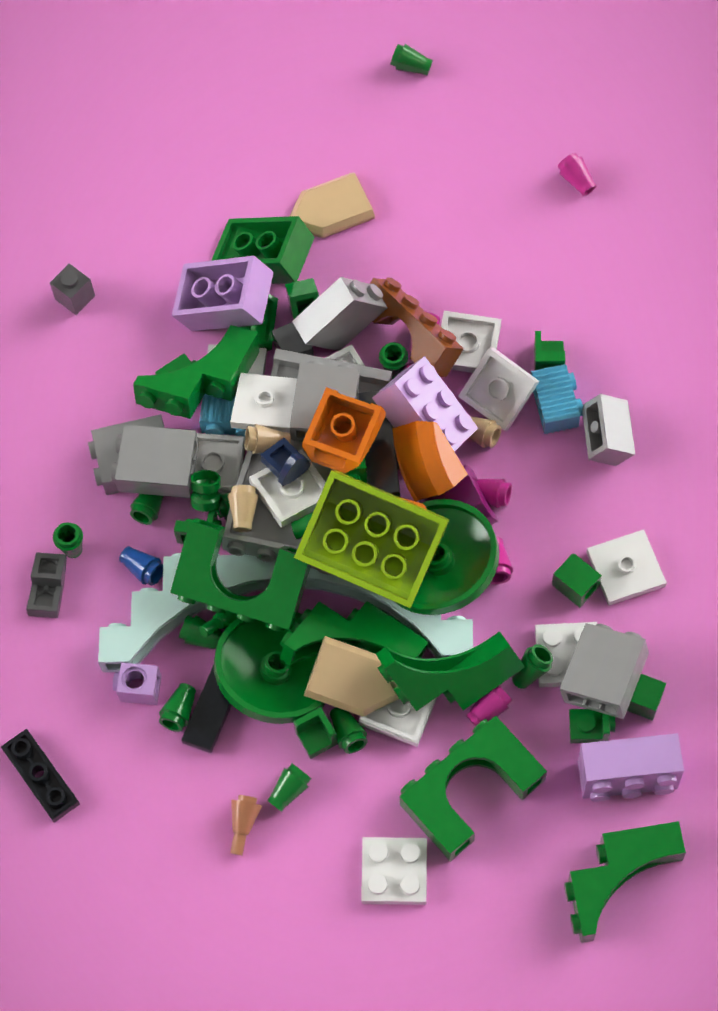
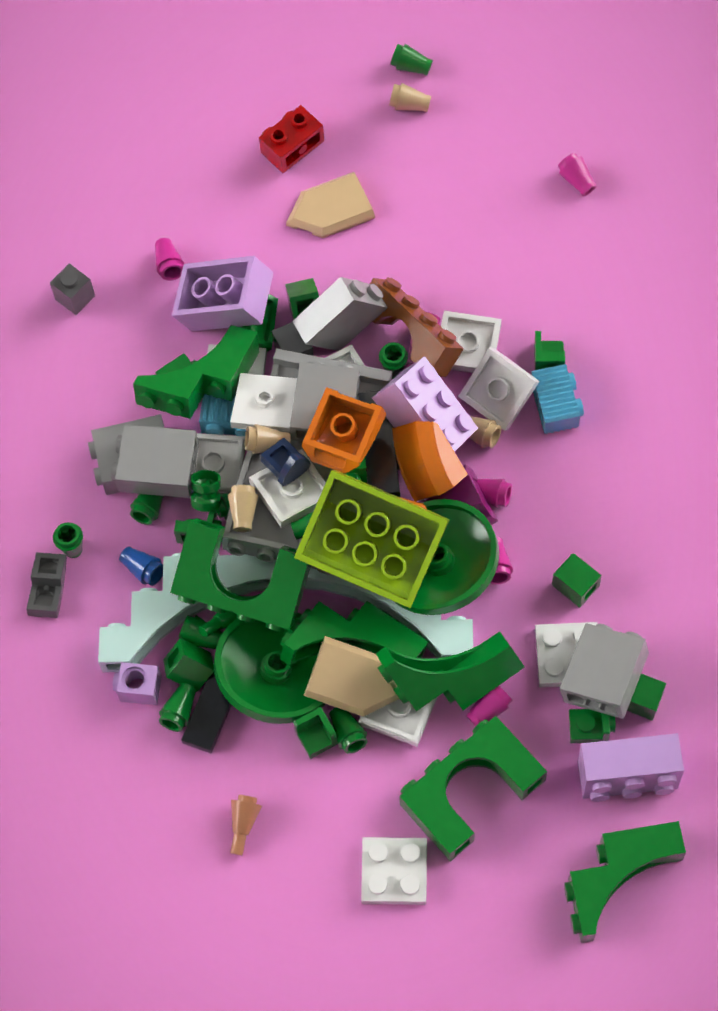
(48, 789): black tile -> none
(168, 261): none -> dark pink cone
(188, 664): none -> green panel
(275, 241): green slope -> none
(288, 787): green cone -> none
(291, 138): none -> red brick
(408, 98): none -> tan cone
(537, 662): green cone -> none
(608, 430): light grey brick -> none
(626, 567): white plate -> none

